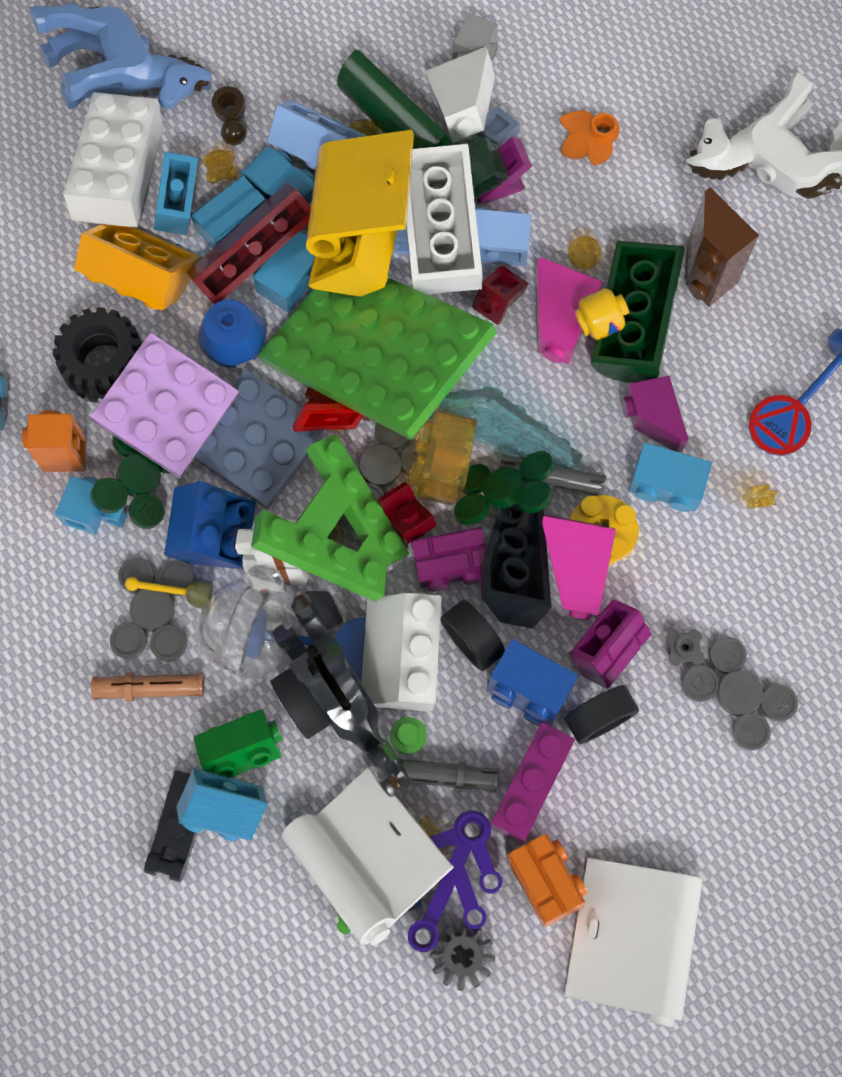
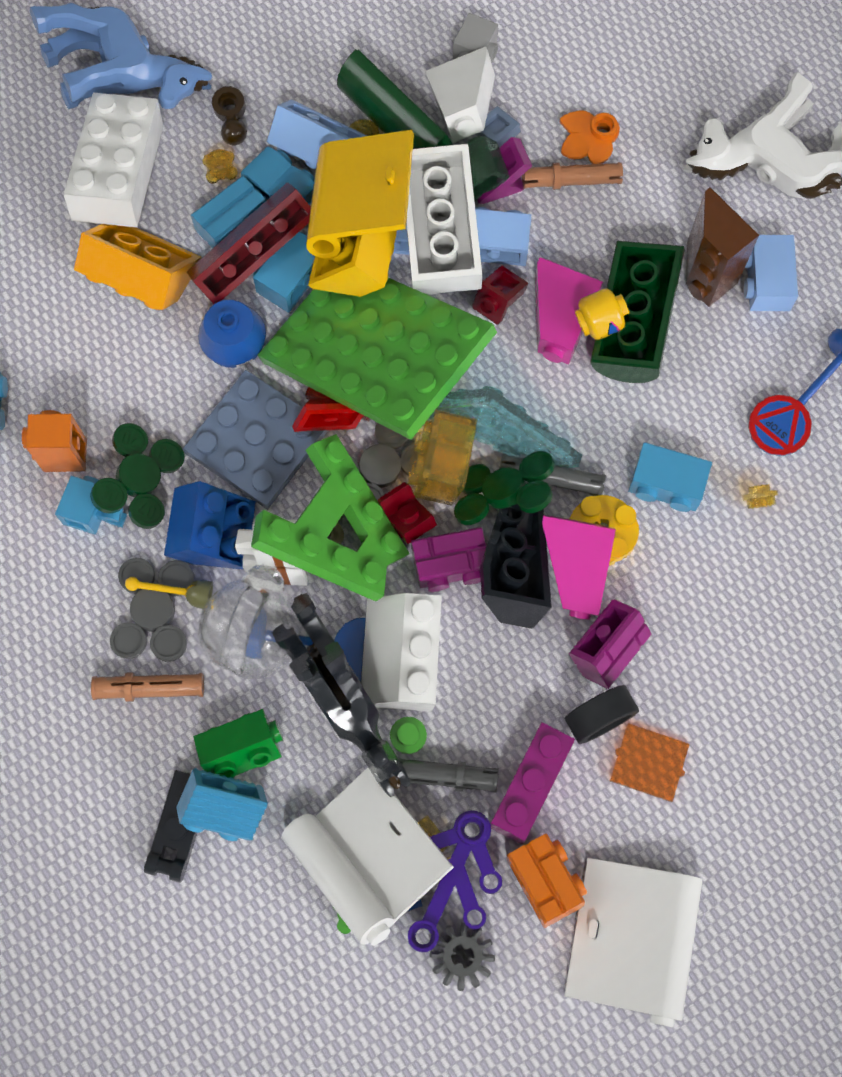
(84, 335): black tyre -> none
(164, 405): lavender plate -> none
(175, 193): dark azure brick -> none
(299, 704): black tyre -> none
(326, 608): black slope -> none
(473, 635): black tyre -> none
(530, 684): blue brick -> none
(571, 175): none -> nougat pin
(584, 252): clear yellow plate -> none
(649, 762): none -> clear orange piece
(656, 412): magenta slope -> none
(677, 654): flat silver plate -> none
(740, 693): flat silver piece -> none
(772, 274): none -> light blue brick

